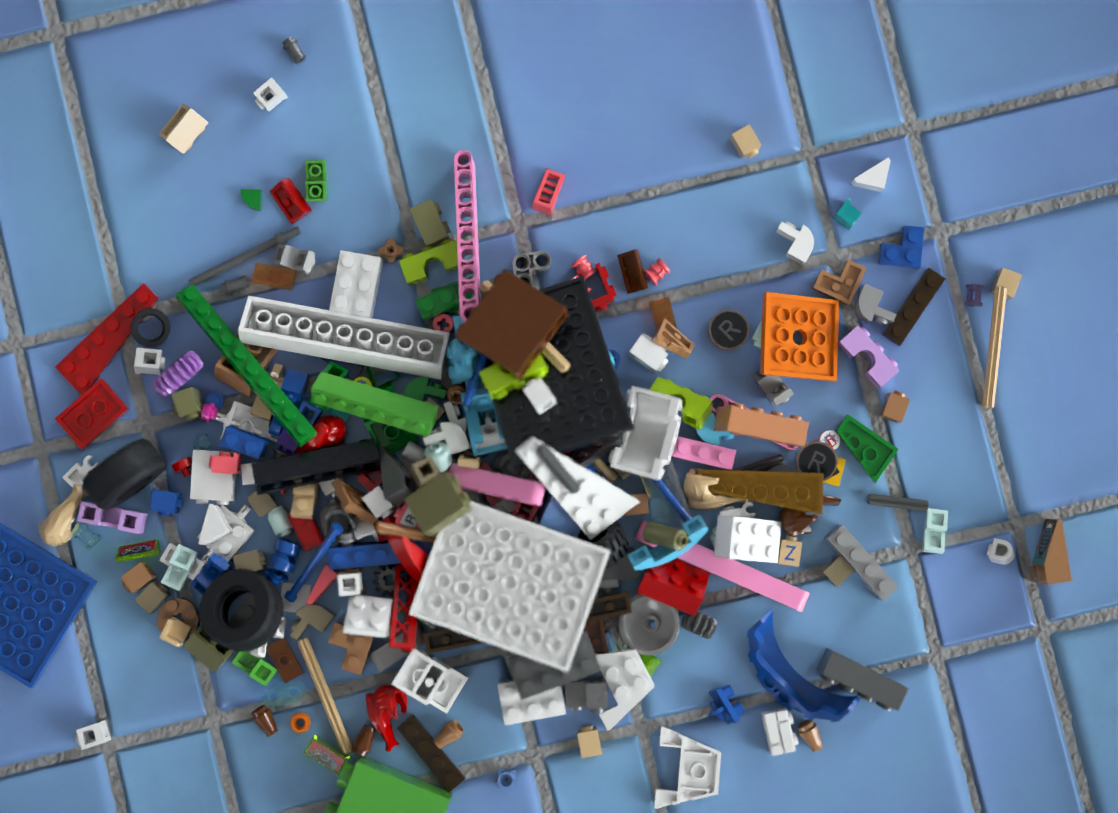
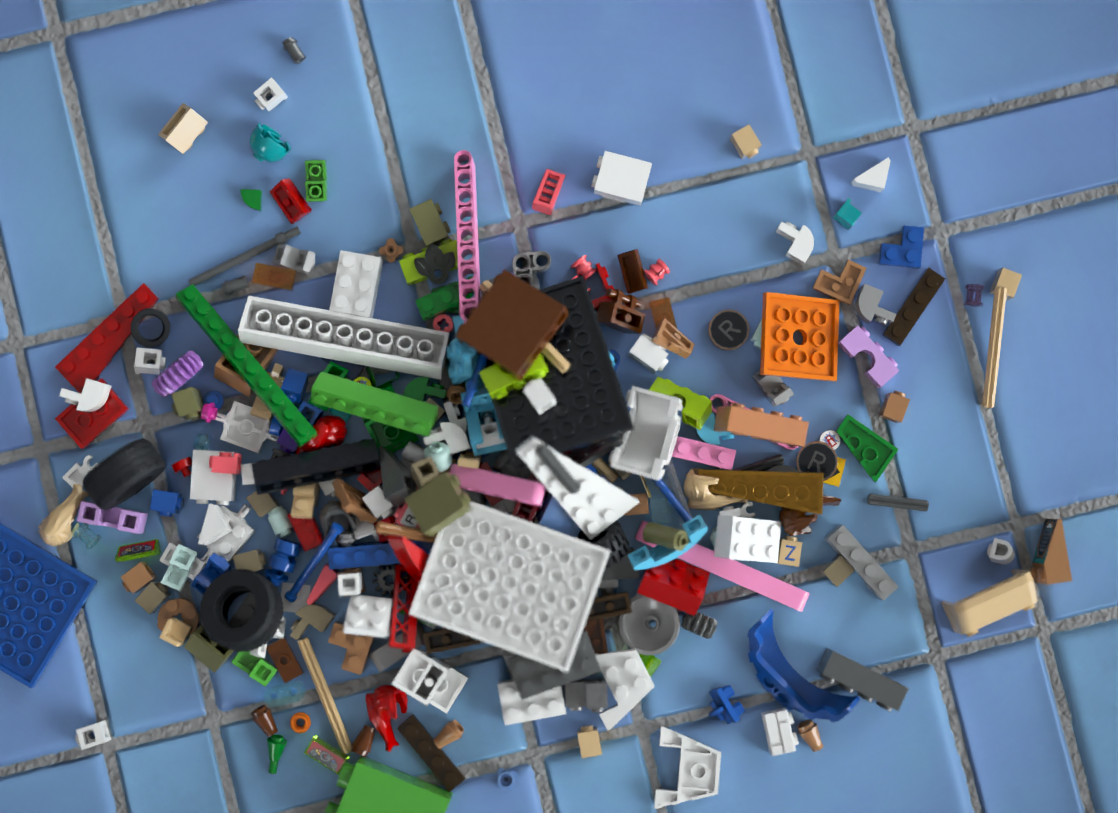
(92, 397): none -> white brick
(244, 442): blue brick -> none
(267, 144): none -> teal cylinder
(276, 746): none -> green cone
(434, 261): none -> pearl dark grey plate
(621, 178): none -> white brick
(621, 317): none -> reddish brown brick
(934, 531): light aqua slope -> none
(992, 603): none -> tan windscreen

